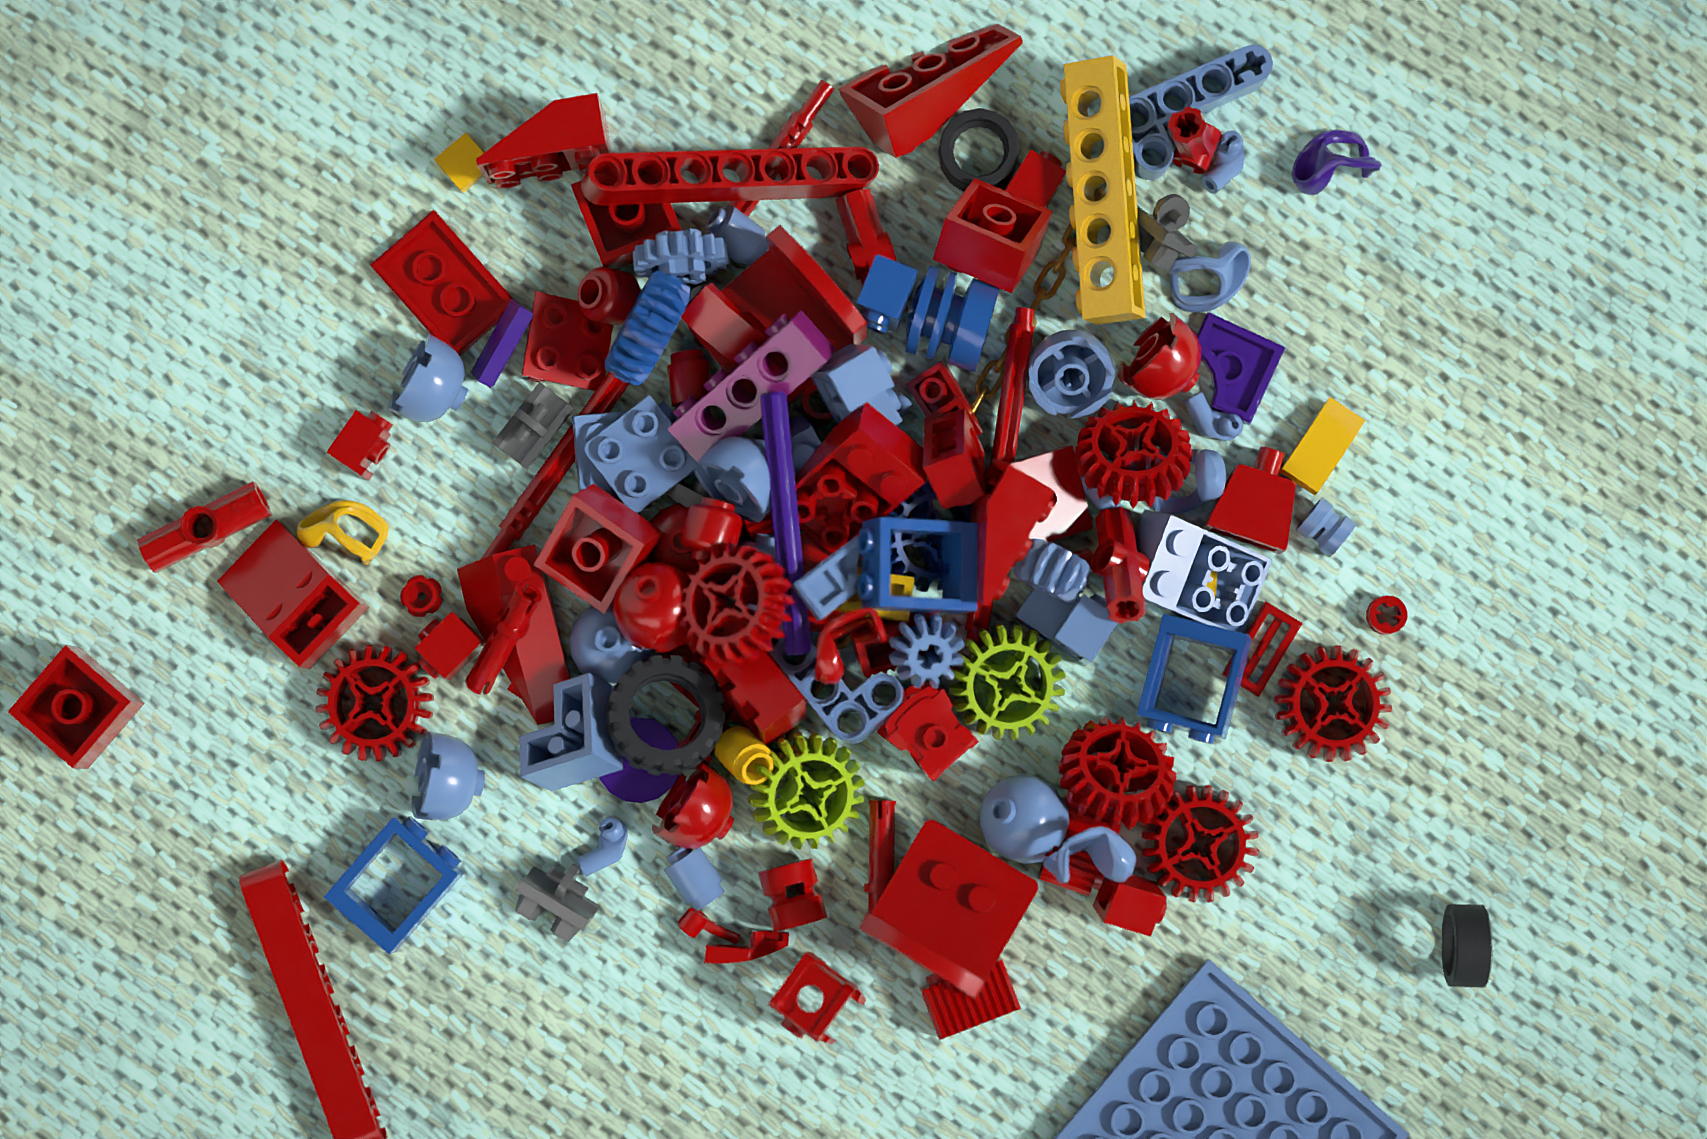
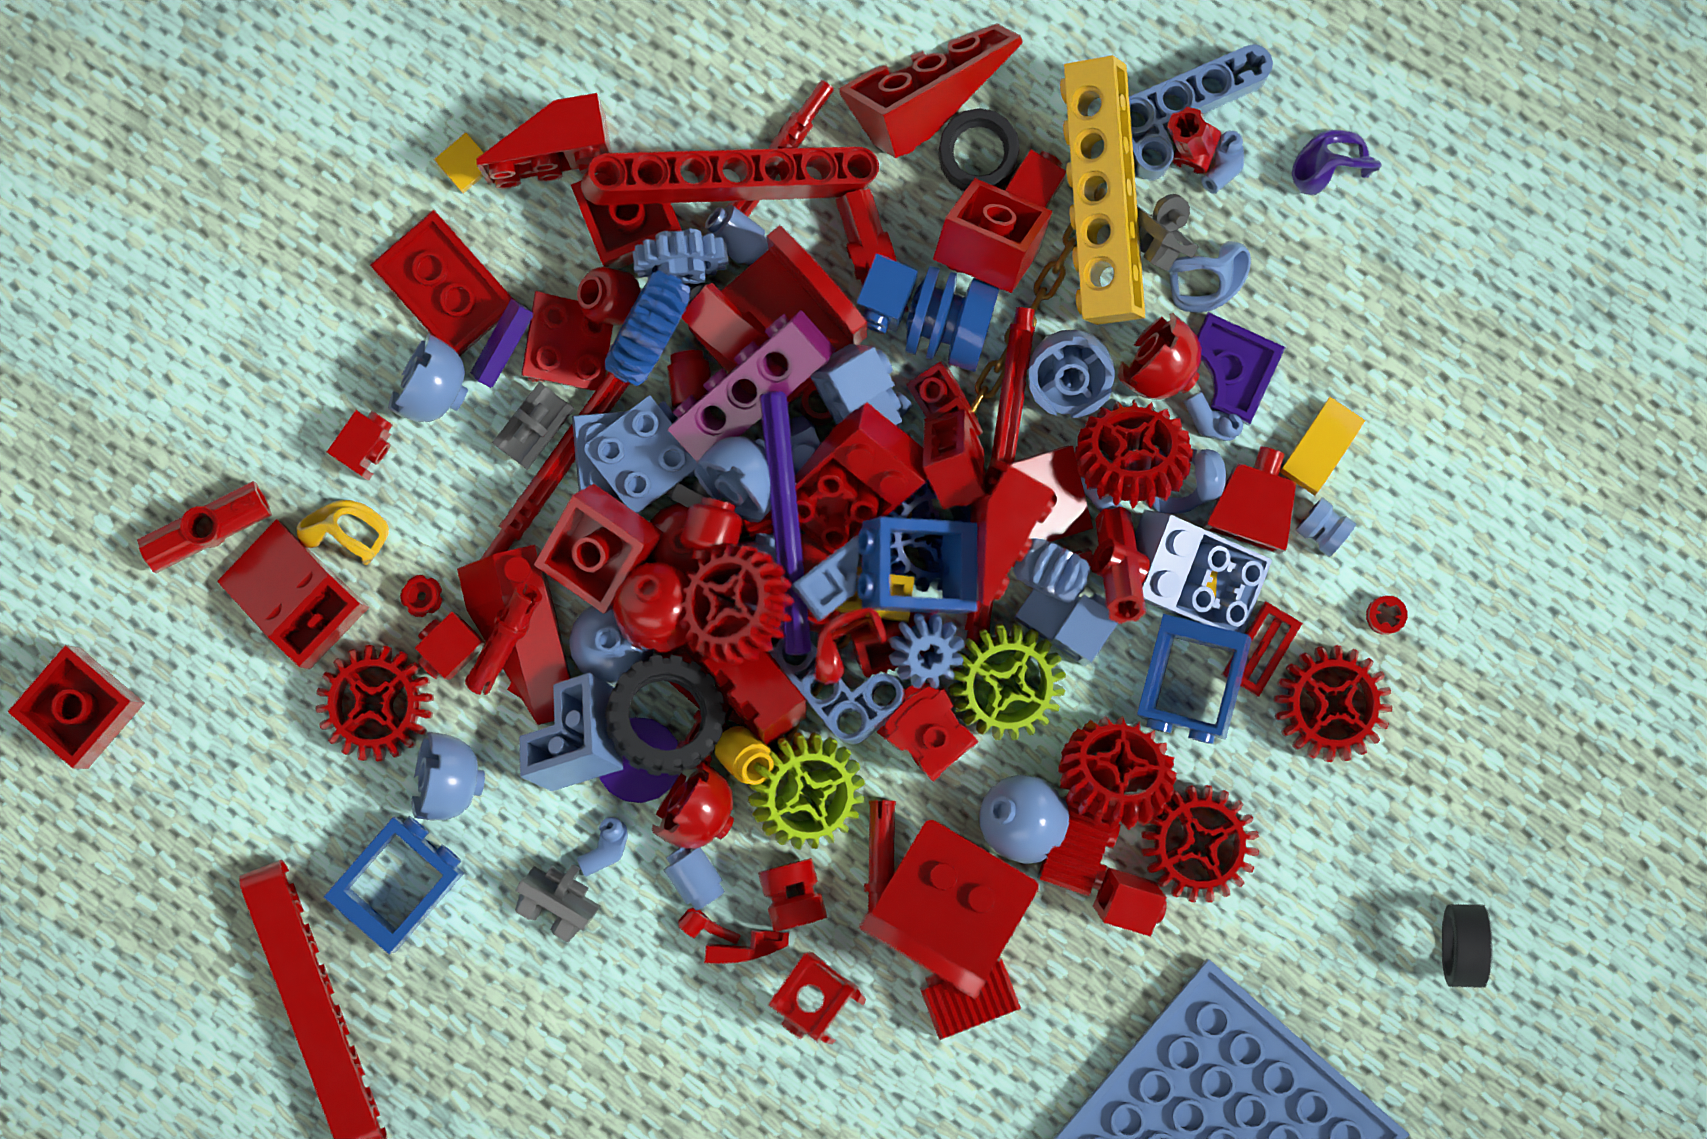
(1106, 848): medium blue piece -> none

